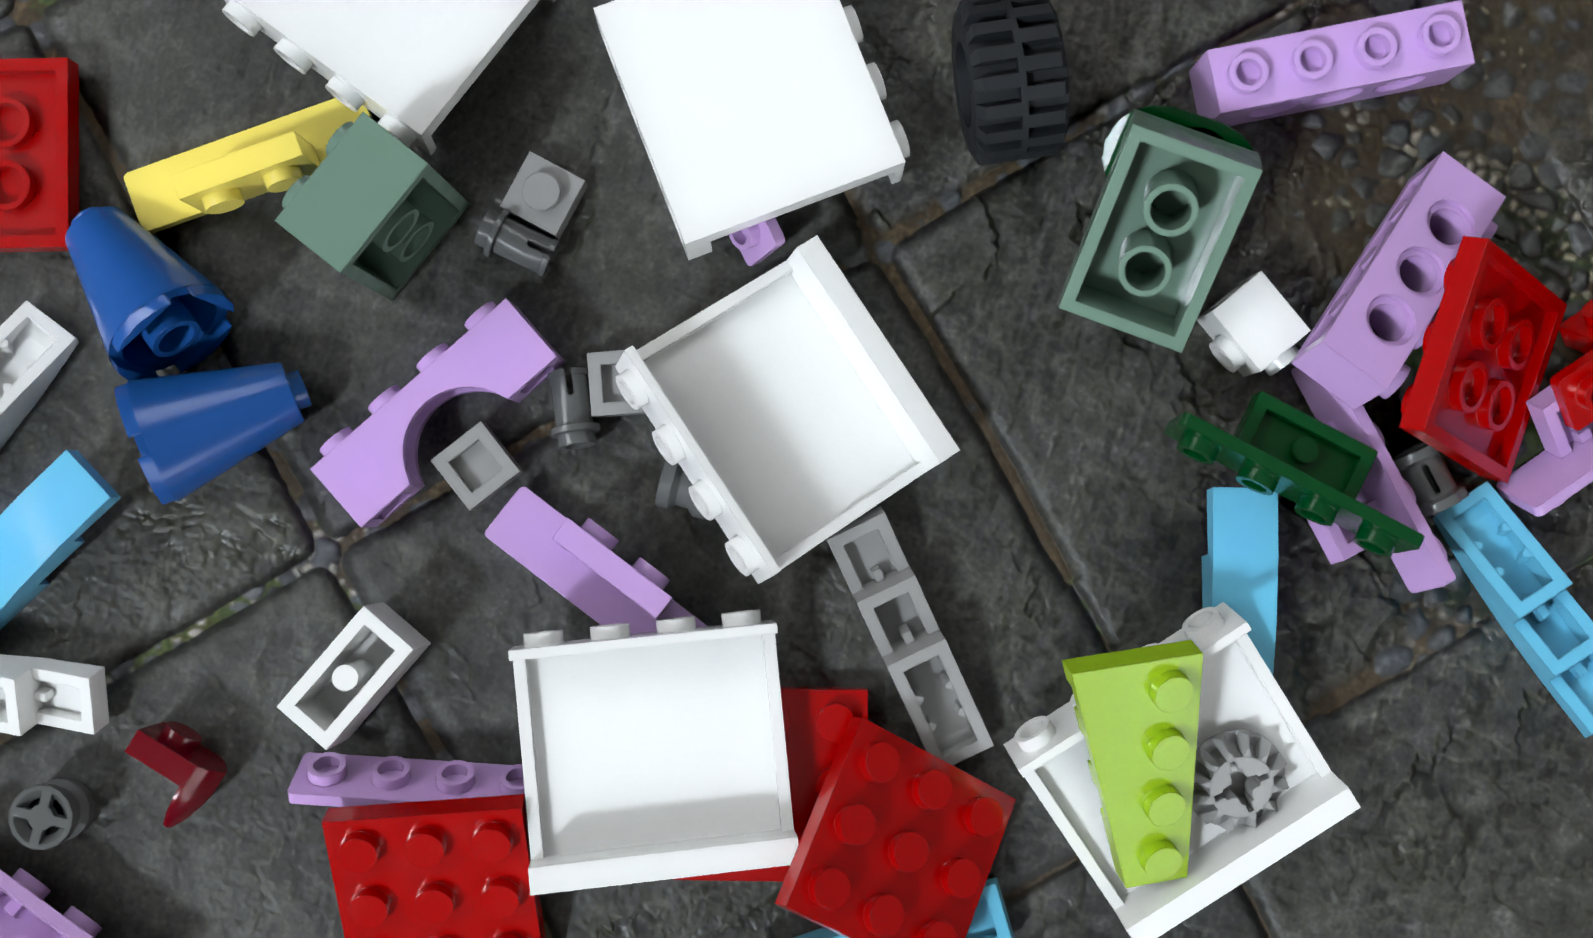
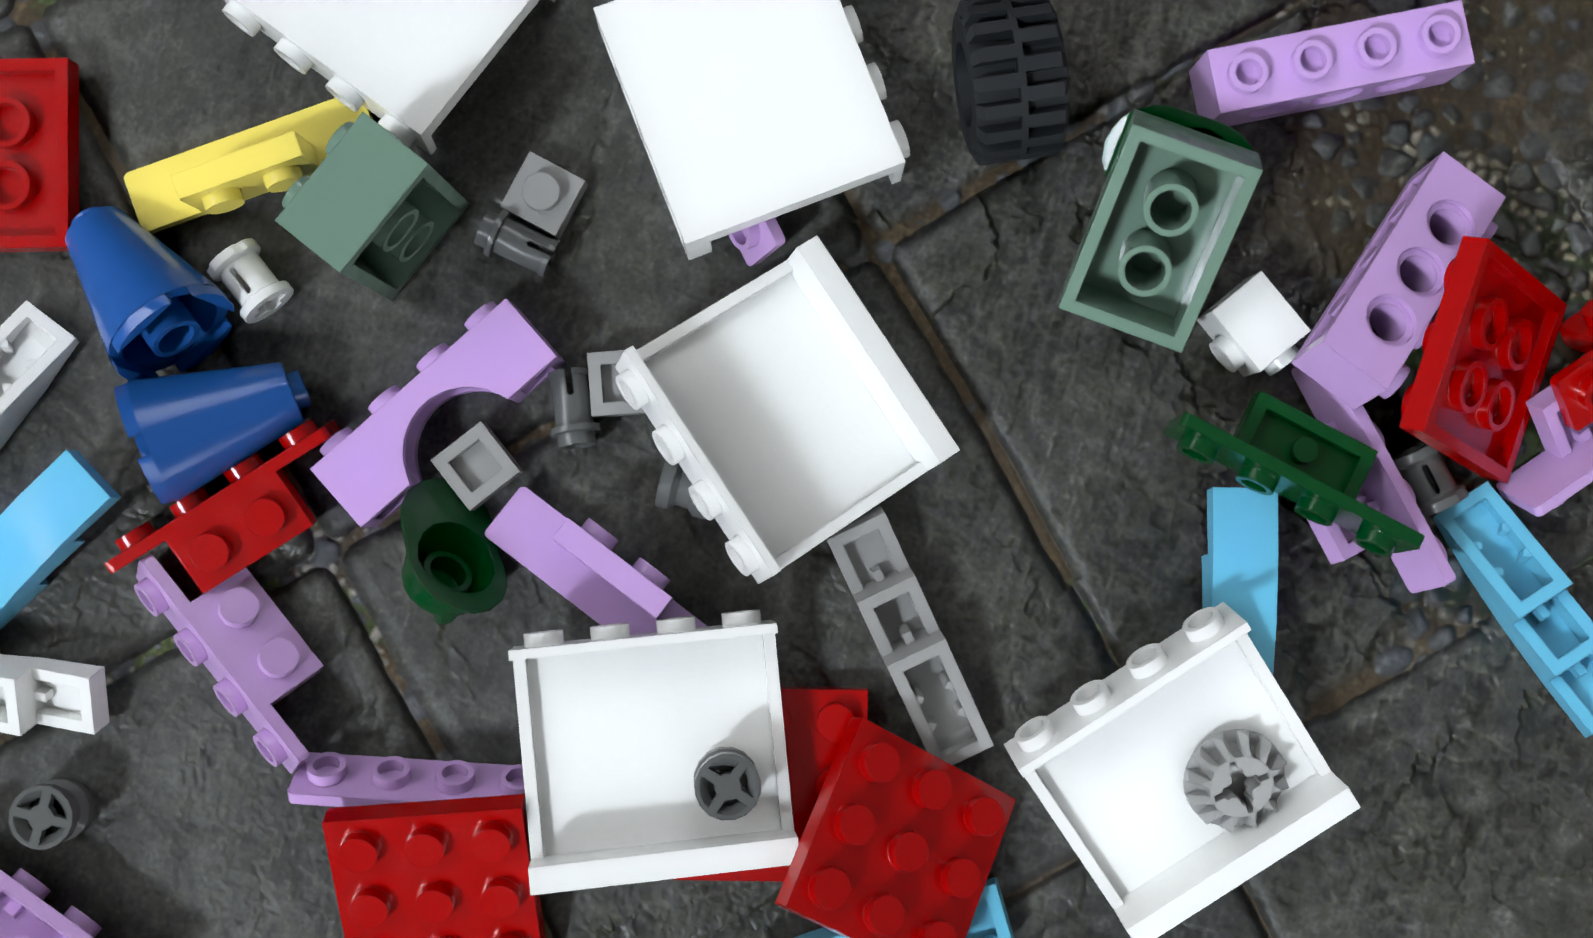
(178, 756): dark red plate -> none
(238, 523): none -> red bracket
(243, 646): none -> lavender bracket
(250, 280): none -> white bush
(353, 674): white brick -> none
(448, 558): none -> dark green piece
(730, 800): none -> dark grey wheel
(1142, 747): lime wing -> none

